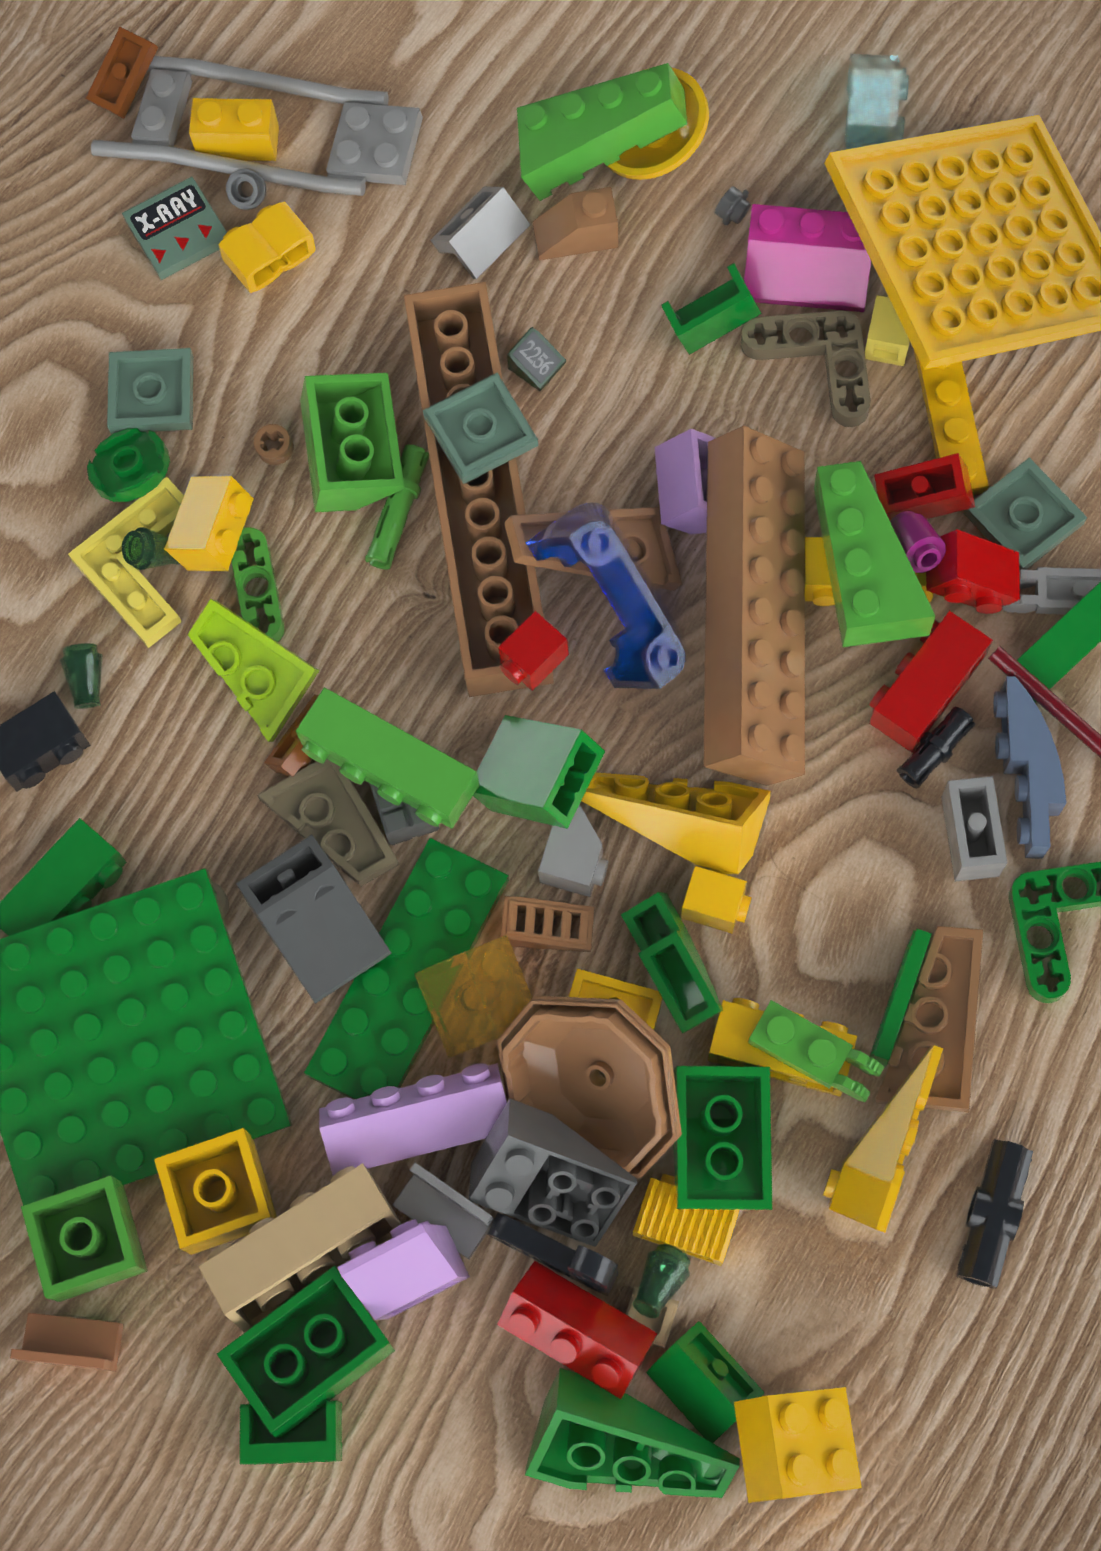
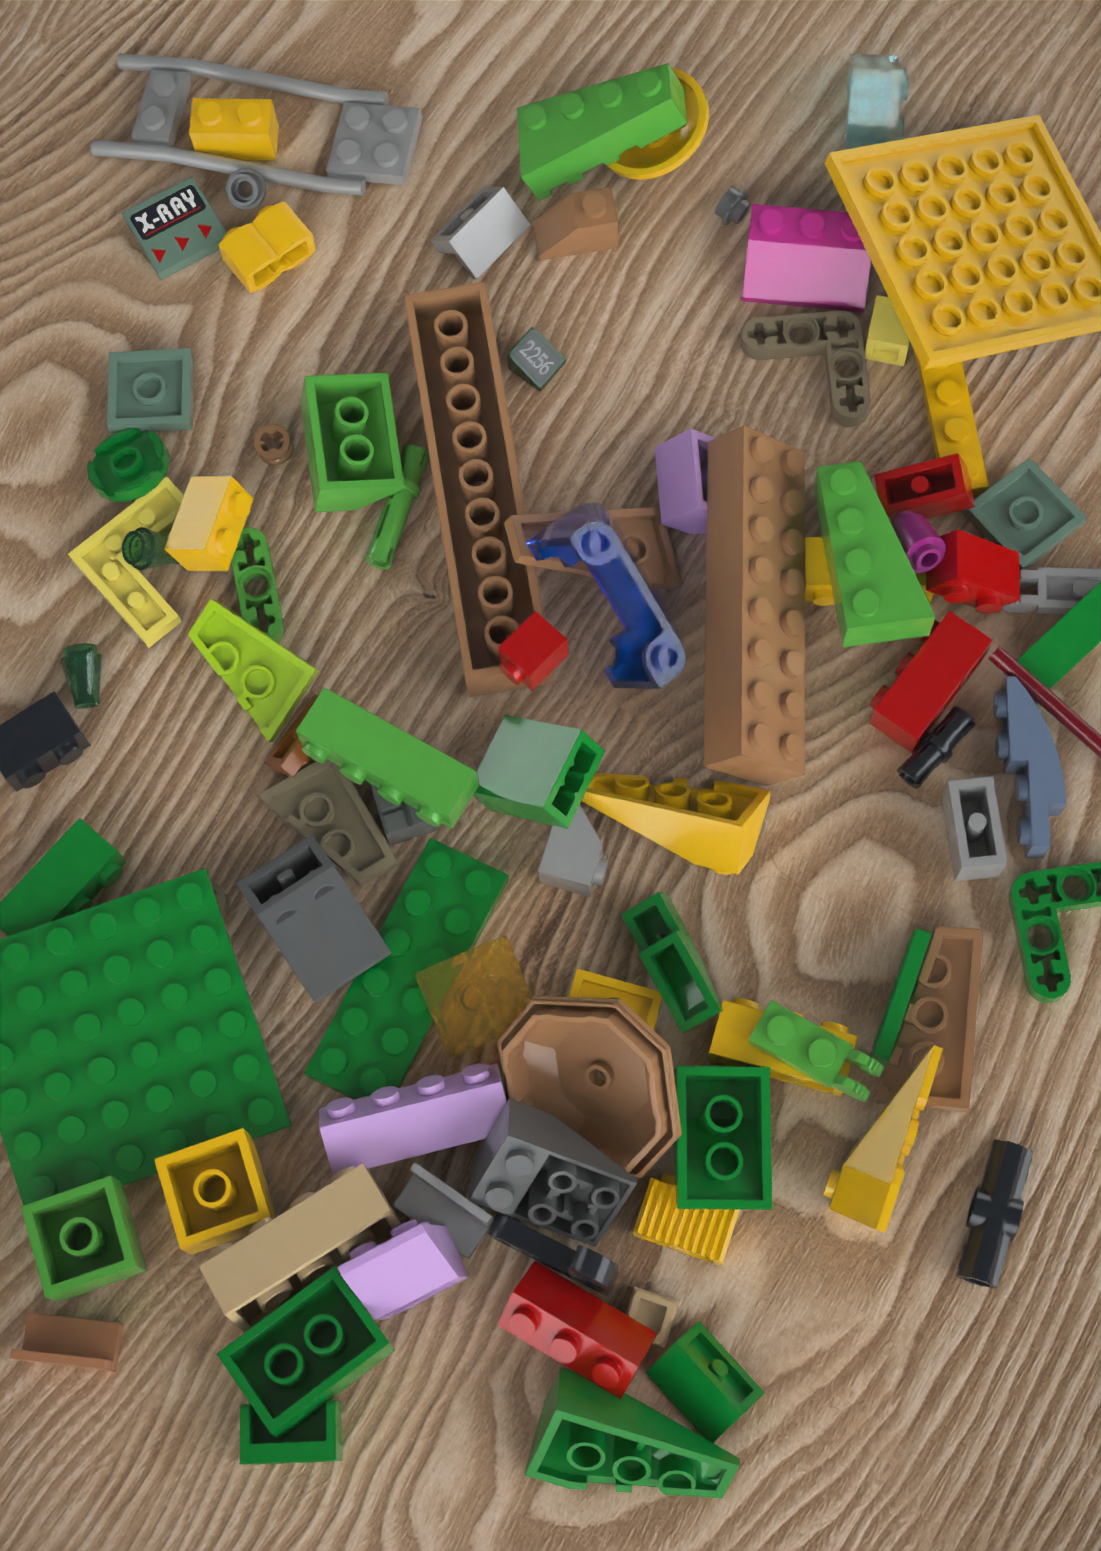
(121, 72): dark orange plate -> none
(480, 428): sand green tile -> none
(549, 909): medium nougat slope -> none
(661, 1278): clear green cone -> none
(713, 313): green panel -> none
(715, 900): yellow brick -> none
(797, 1444): yellow brick -> none

